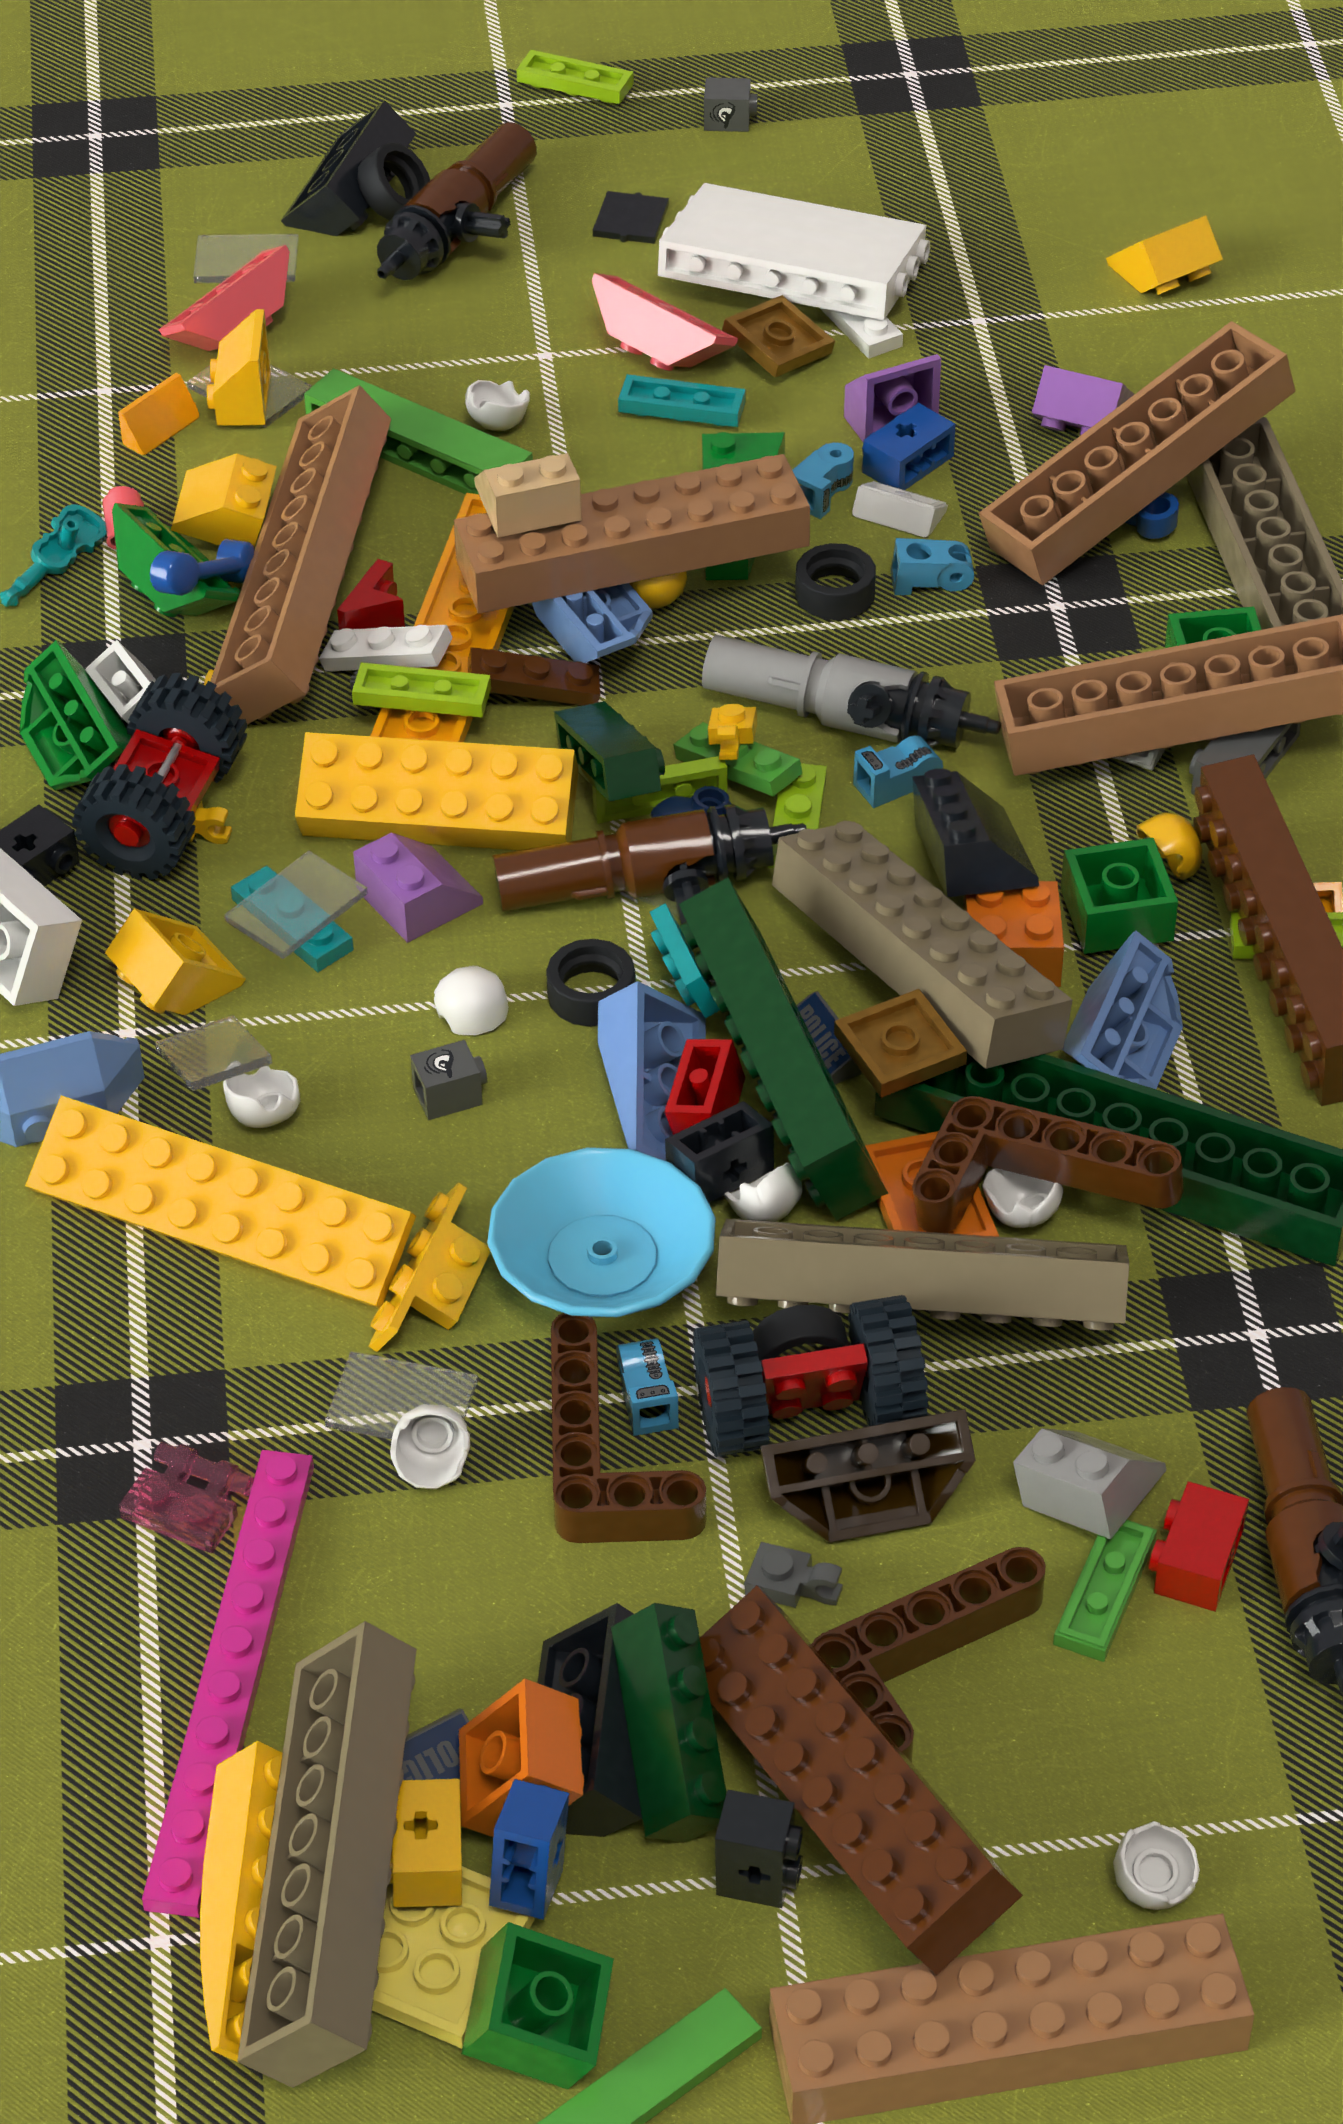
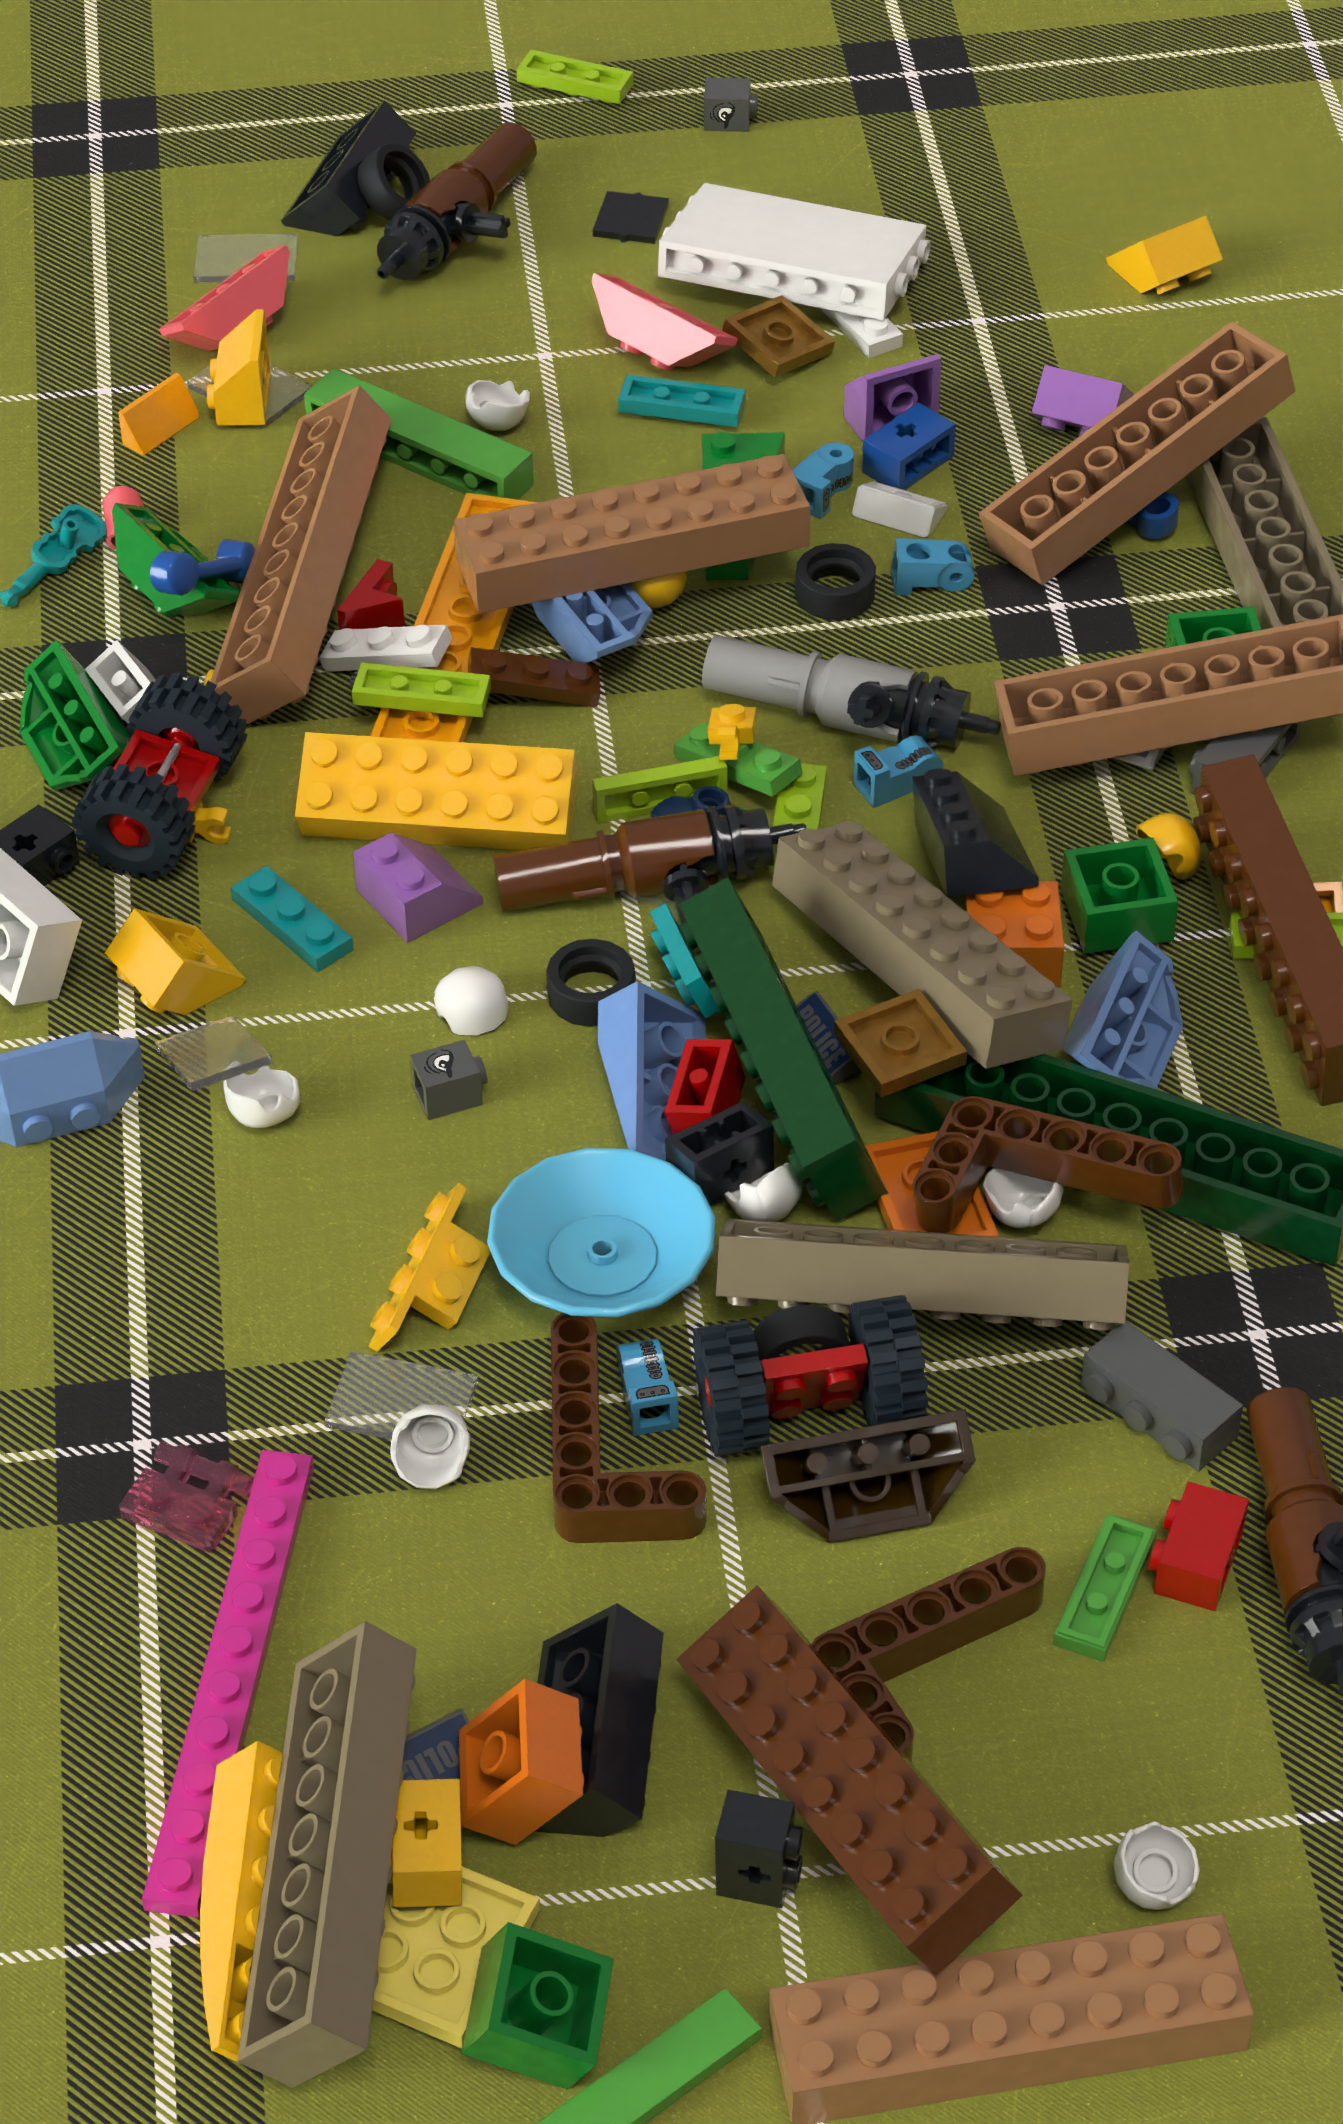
(221, 1201): yellow plate -> none
(224, 500): yellow slope -> none
(295, 904): clear piece -> none
(528, 1849): blue brick -> none
(530, 494): tan slope -> none
(610, 751): dark green brick -> none
(670, 1722): dark green brick -> none
(789, 1574): dark grey plate -> none
(1084, 1479): light grey slope -> none
(1161, 1396): none -> dark grey brick

